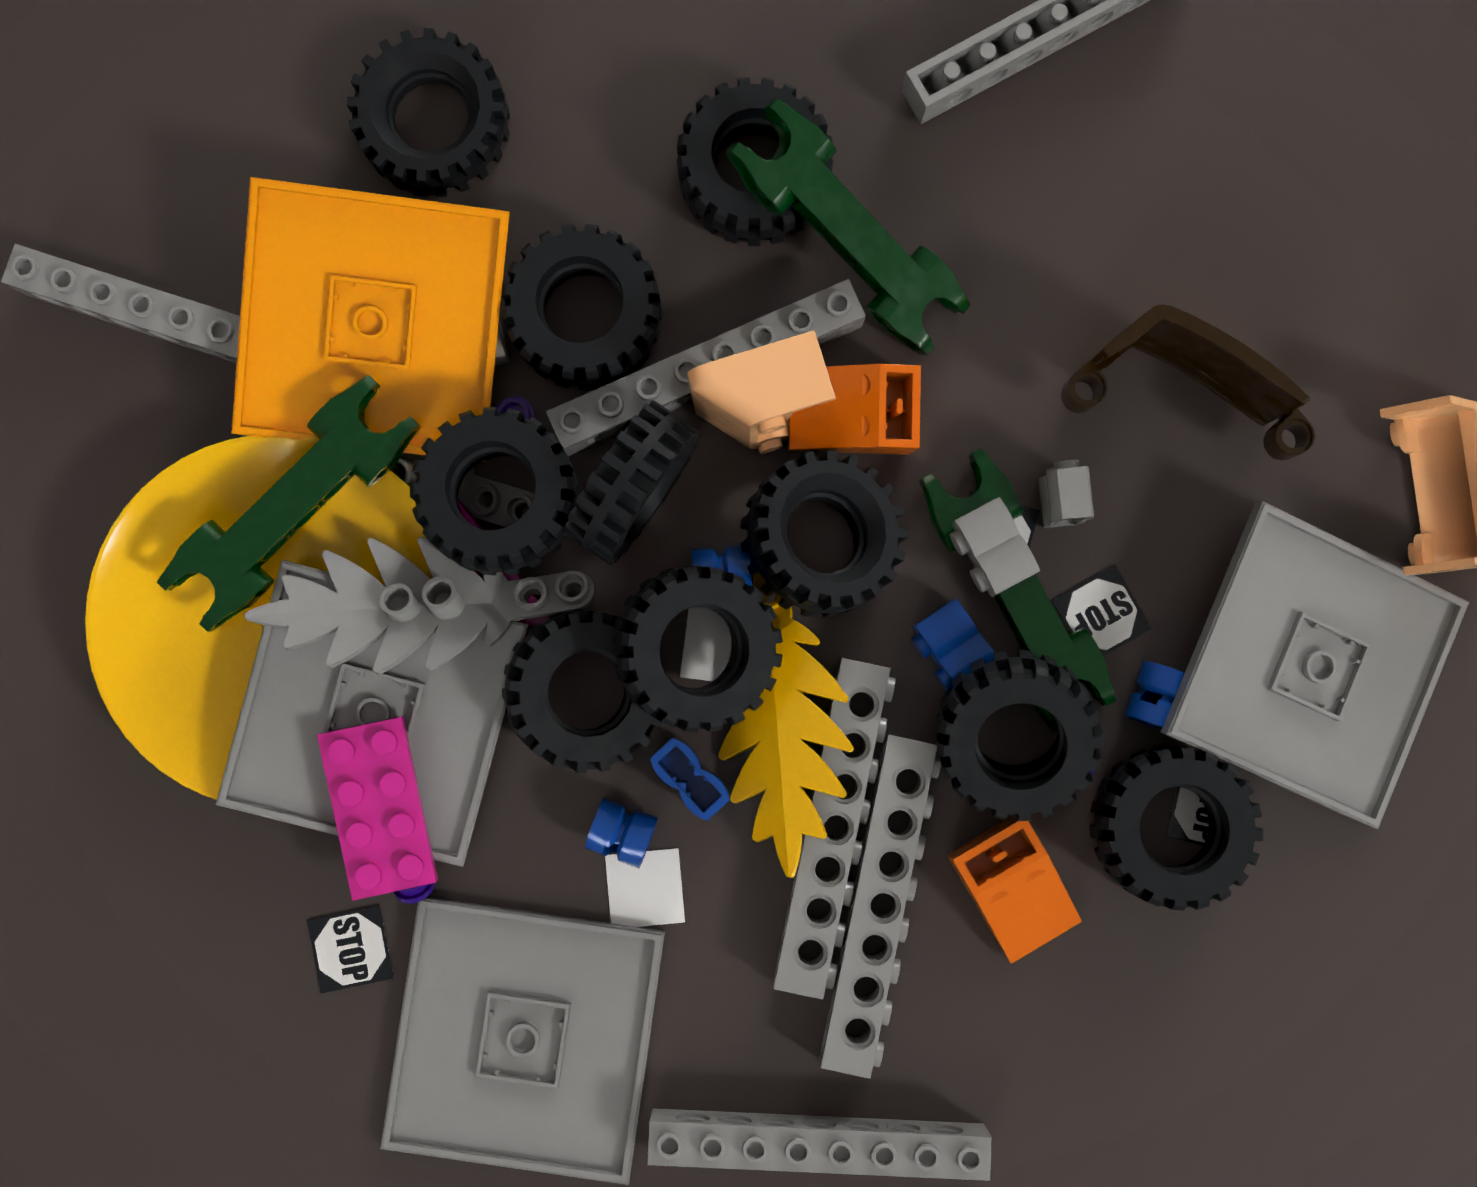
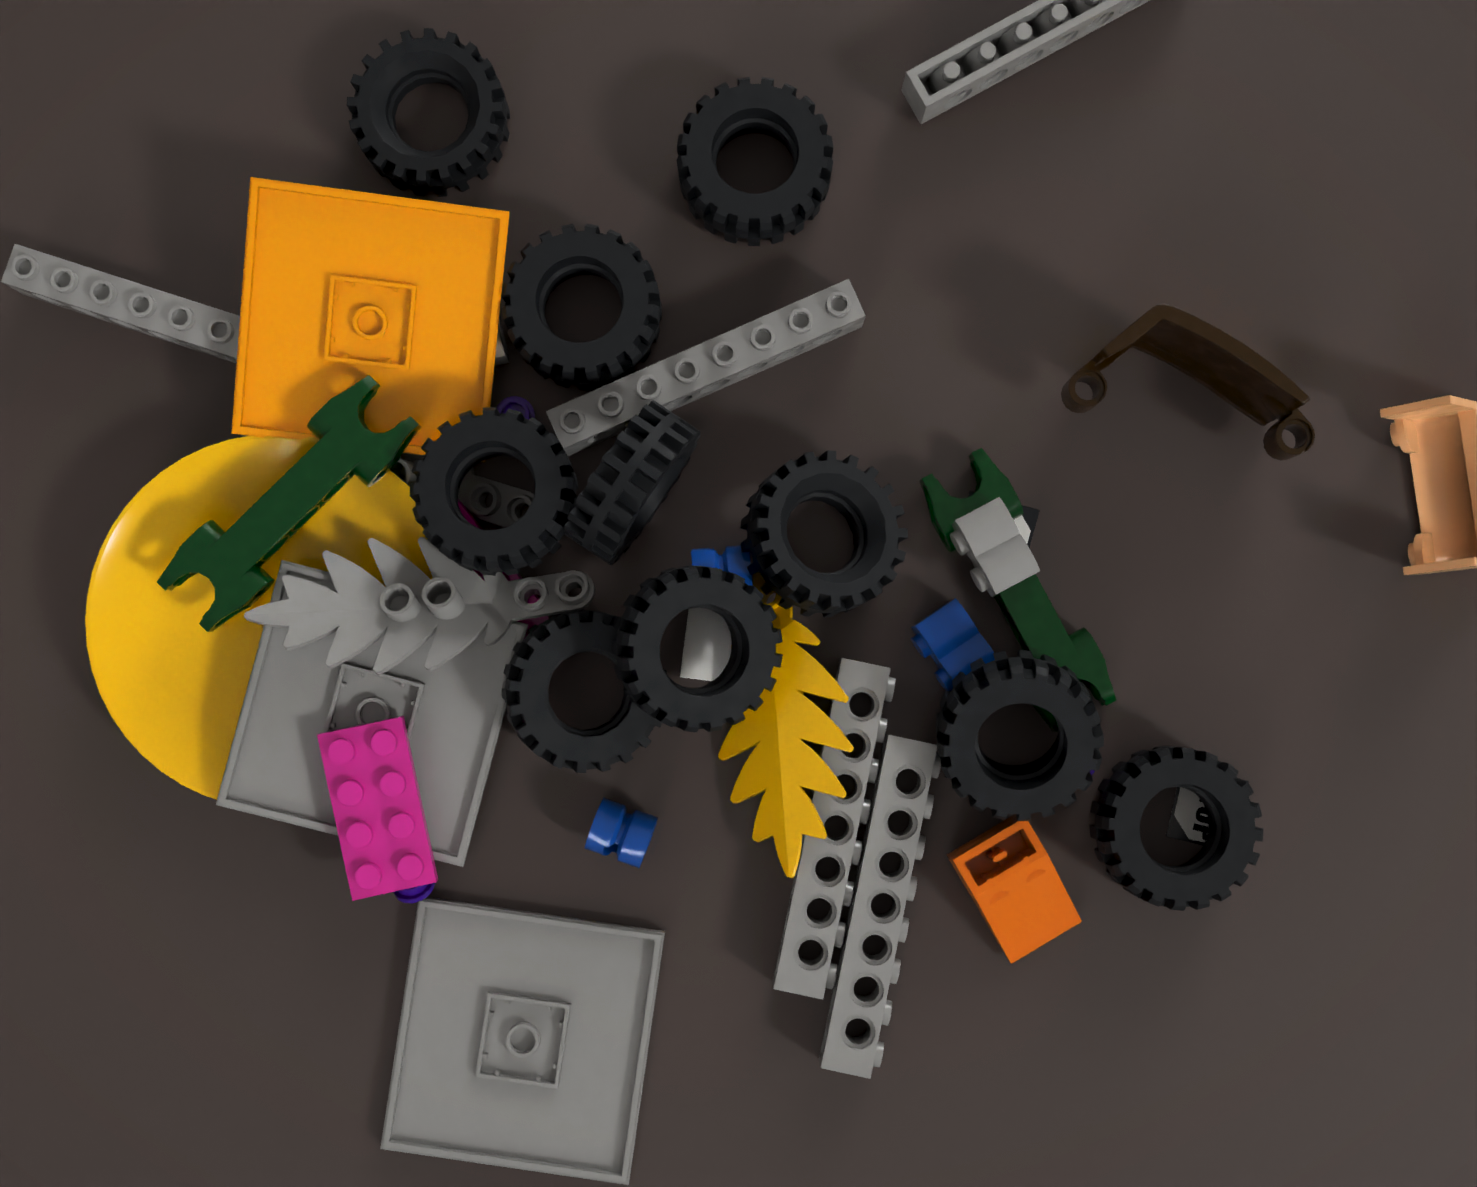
(350, 949): sticker -> none
(646, 893): white sticker -> none
(698, 786): blue brick -> none
(760, 389): light nougat windscreen -> none
(801, 179): dark green piece -> none
(819, 1144): light grey brick -> none
(871, 414): orange slope -> none
(1066, 495): light grey brick -> none
(1104, 609): sticker -> none
(1153, 681): blue wheel -> none
(1315, 665): light grey tile -> none

